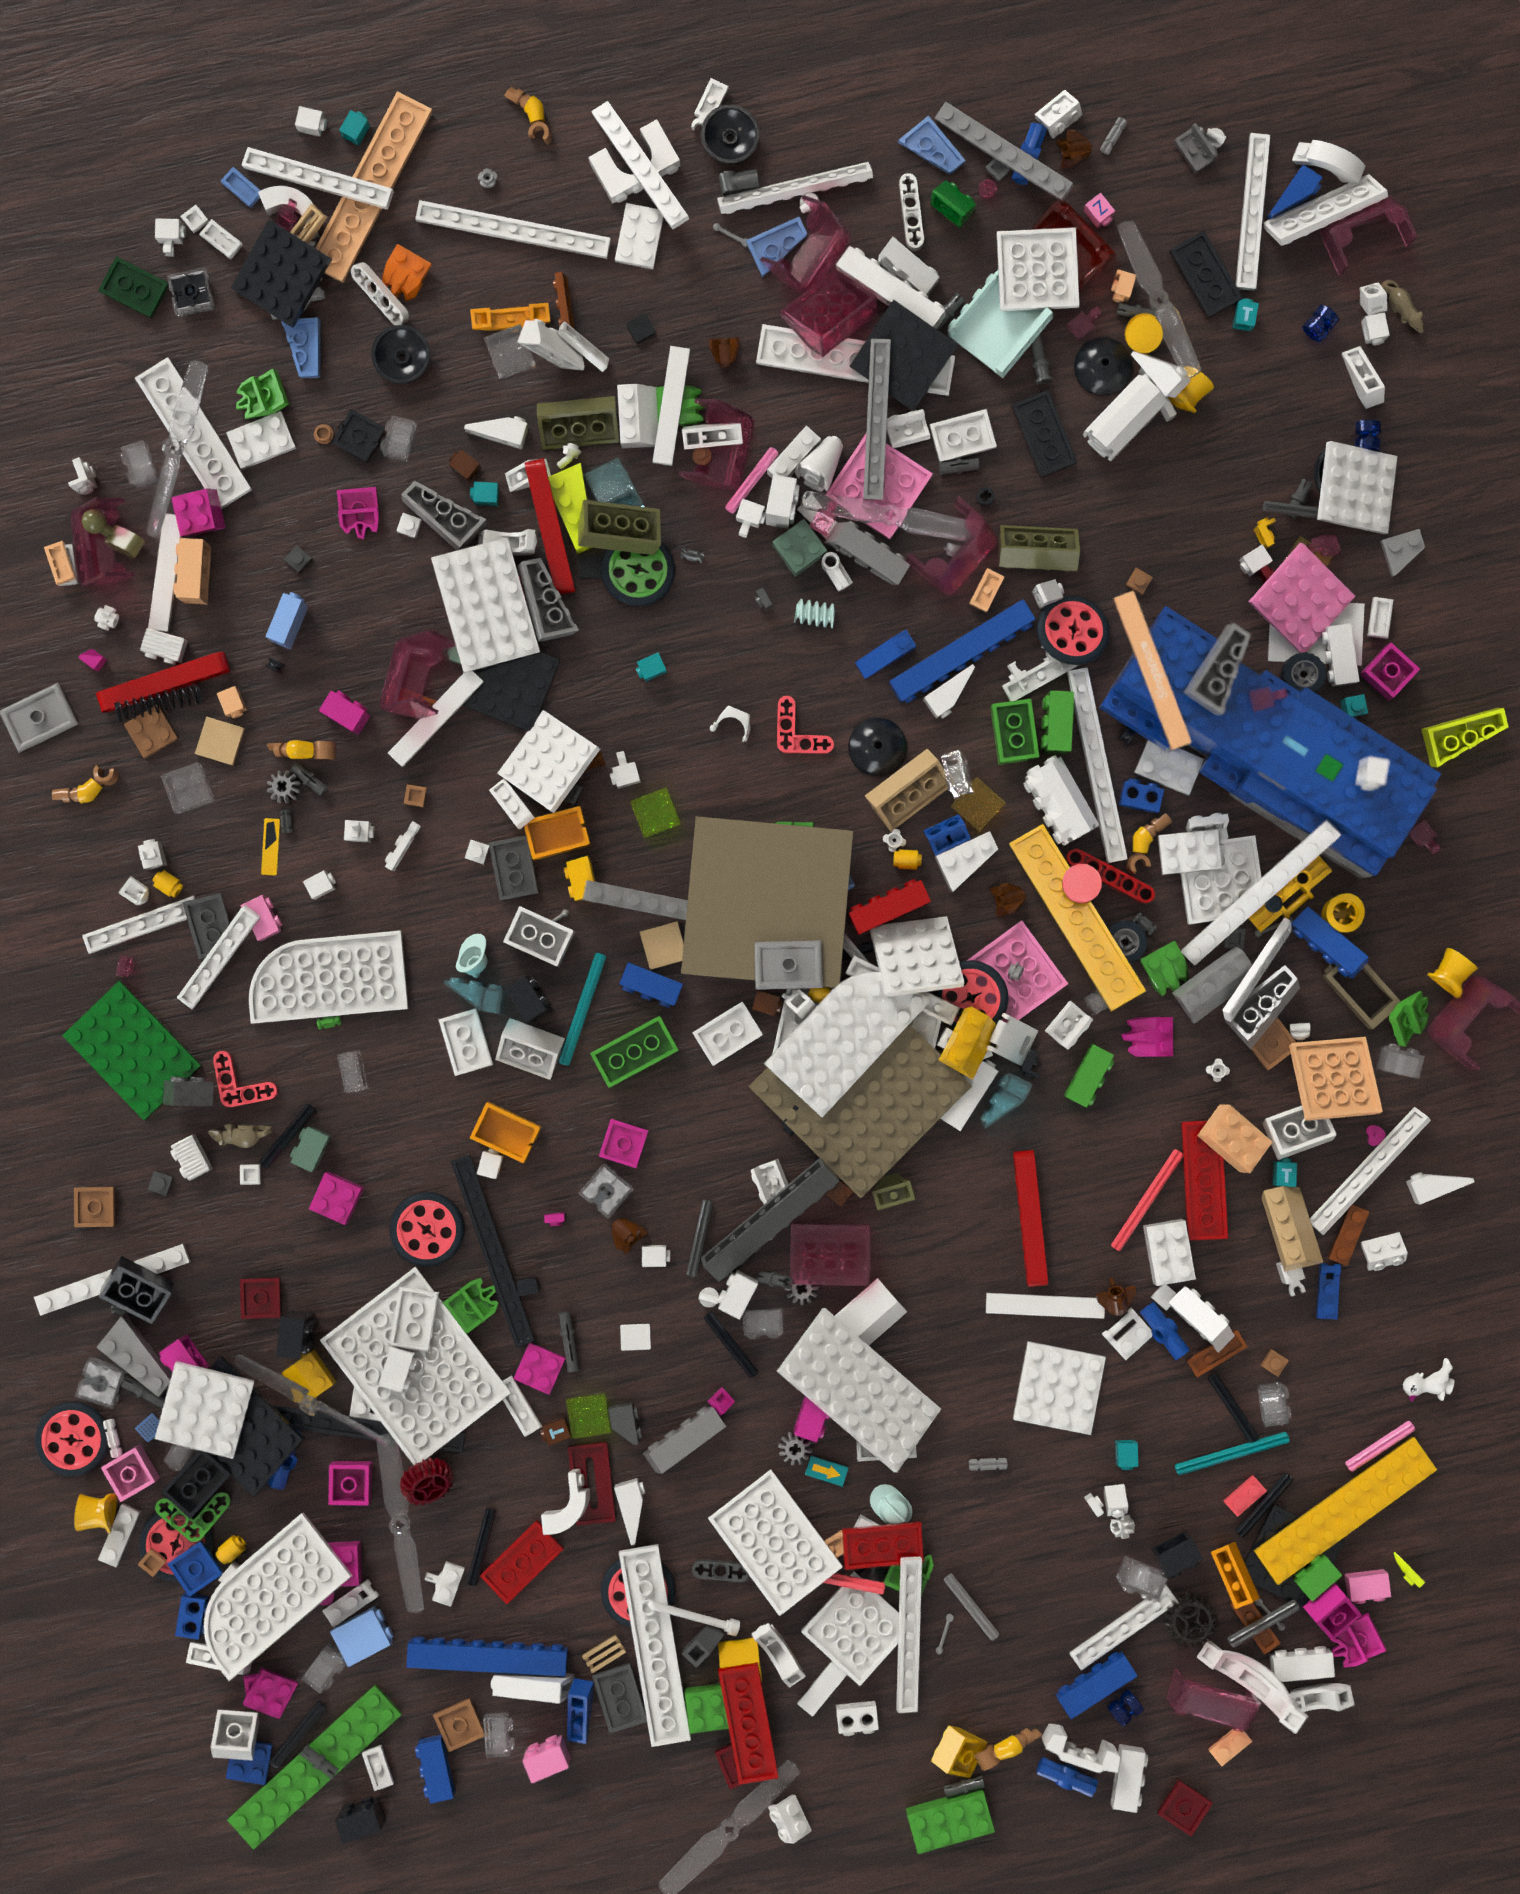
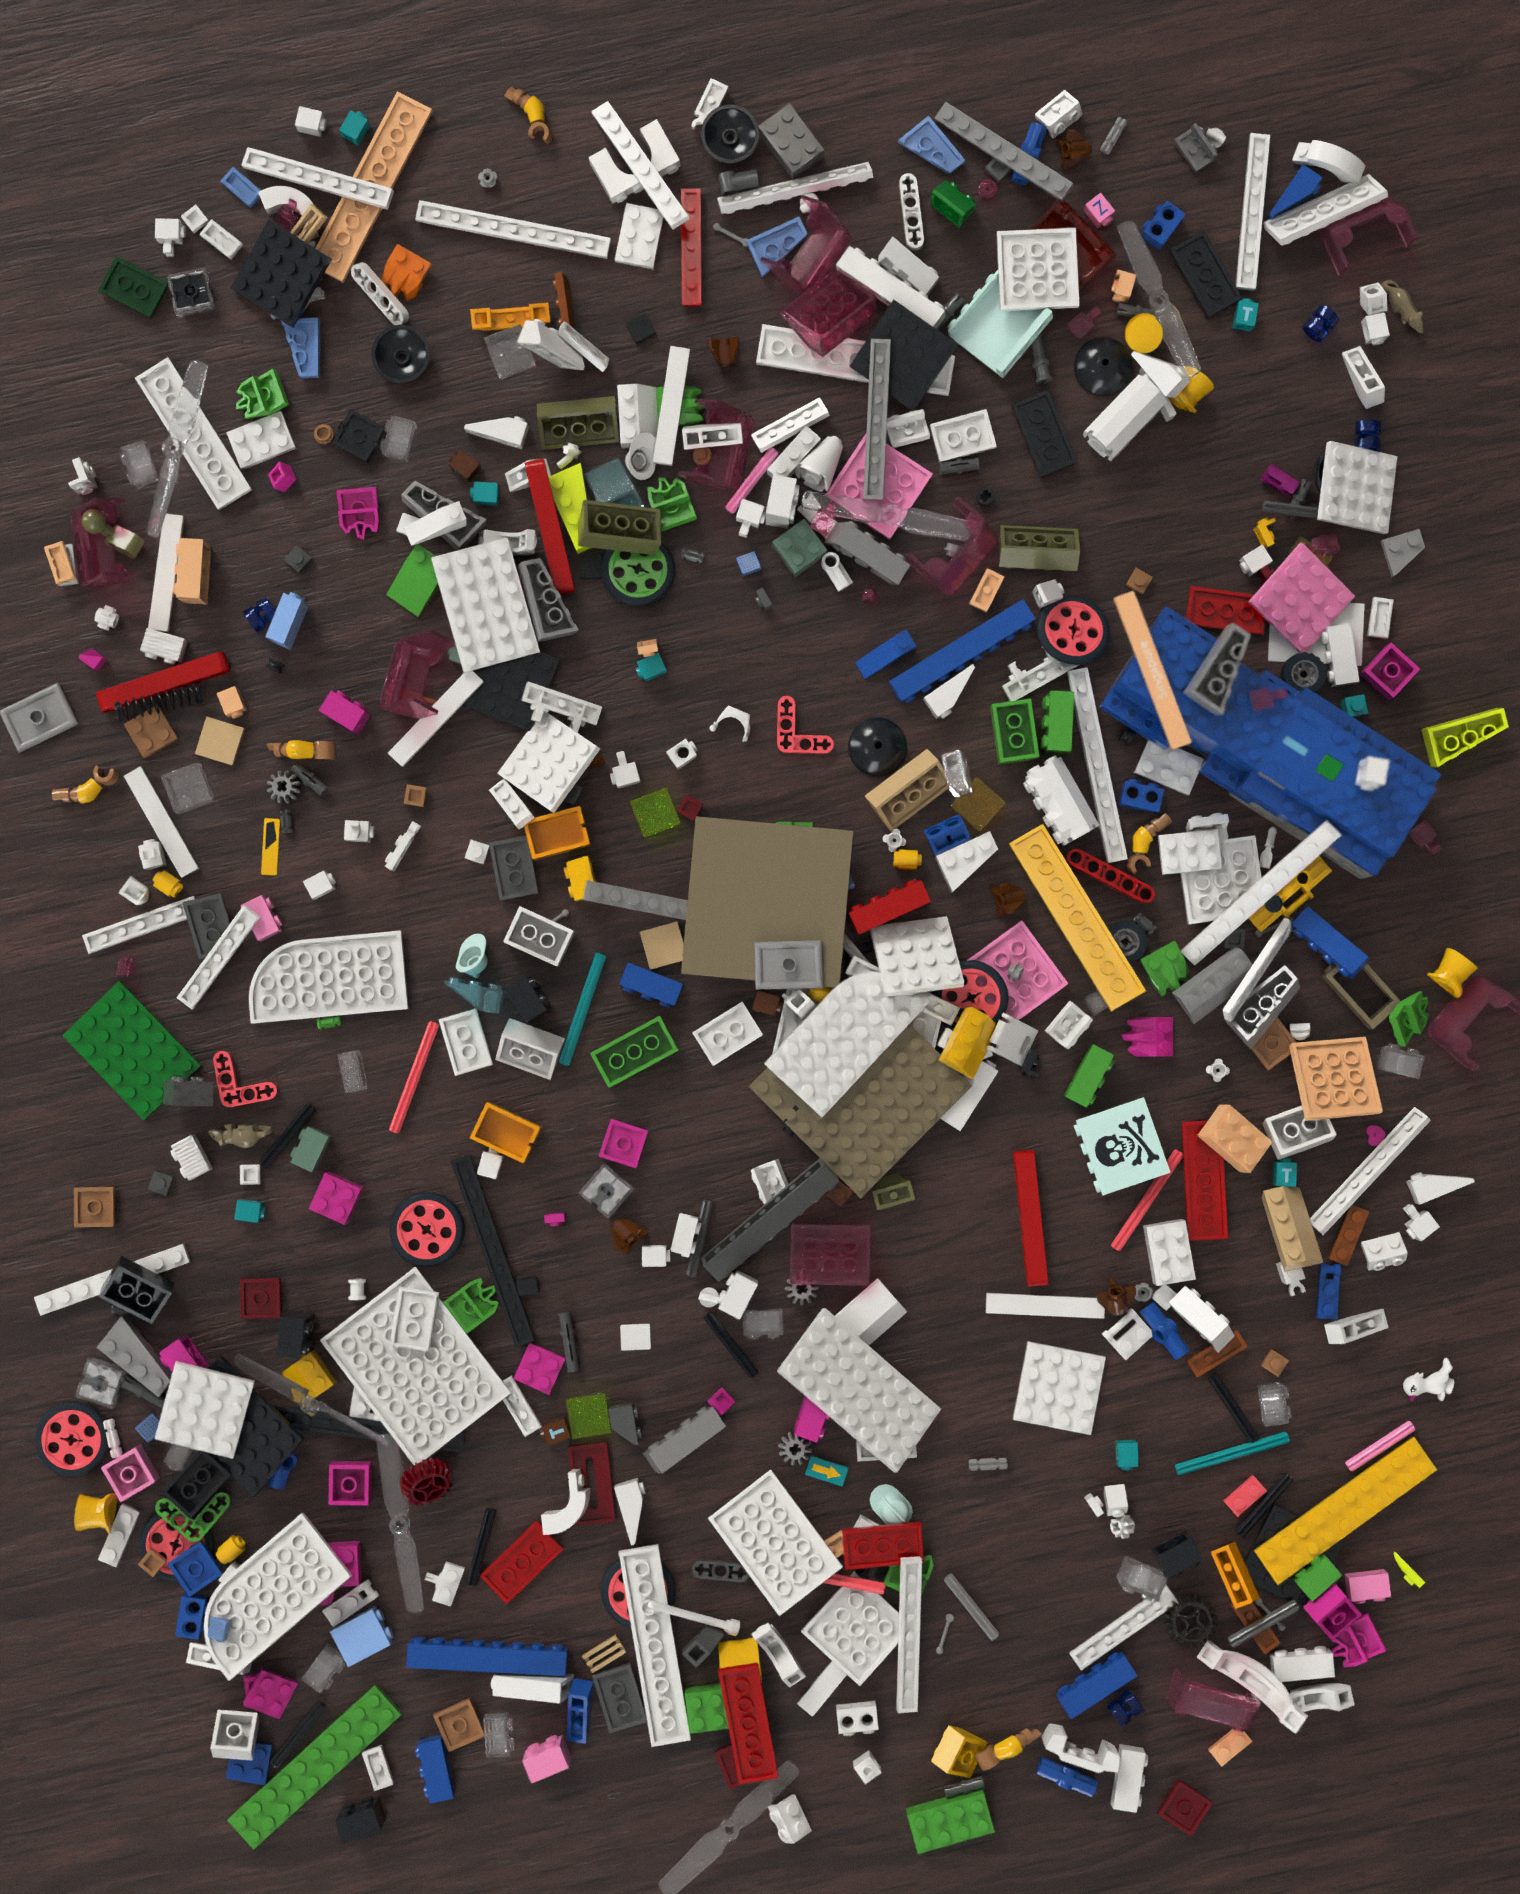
(161, 822): none -> white tile
(198, 512): dark pink brick -> none
(219, 1628): none -> medium blue slope
(250, 1210): none -> teal brick
(254, 617): none -> clear blue wheel
(282, 476): none -> dark pink slope
(319, 1761): dark grey pin -> none
(357, 1289): none -> white bush
(397, 1369): white brick -> none
(414, 1077): none -> coral axle
(415, 582): none -> bright green slope
(436, 524): none -> white slope
(546, 699): none -> white hinge
(640, 456): none -> white piece
(647, 647): none -> light nougat plate
(673, 503): none -> bright green plate
(680, 762): none -> white brick
(684, 1234): none -> white bracket
(689, 807): none -> dark red plate
(691, 249): none -> red plate
(748, 563): none -> medium blue slope
(775, 1279): dark grey pin -> none
(790, 425): none -> white plate
(791, 141): none -> piece
(815, 613): light aqua piece -> none
(867, 1767): none -> white brick
(869, 596): none -> clear pink plate
(1010, 1095): clear light blue slope -> none
(1081, 883): coral tile -> none
(1121, 1146): none -> light aqua panel
(1146, 1296): none -> light grey plate
(1165, 226): none -> blue brick
(1219, 608): none -> red tile
(1266, 855): none -> white piece
(1280, 480): none -> magenta arm
(1344, 912): yellow hat -> none
(1355, 1327): none -> white slope
(1420, 1224): none -> white brick

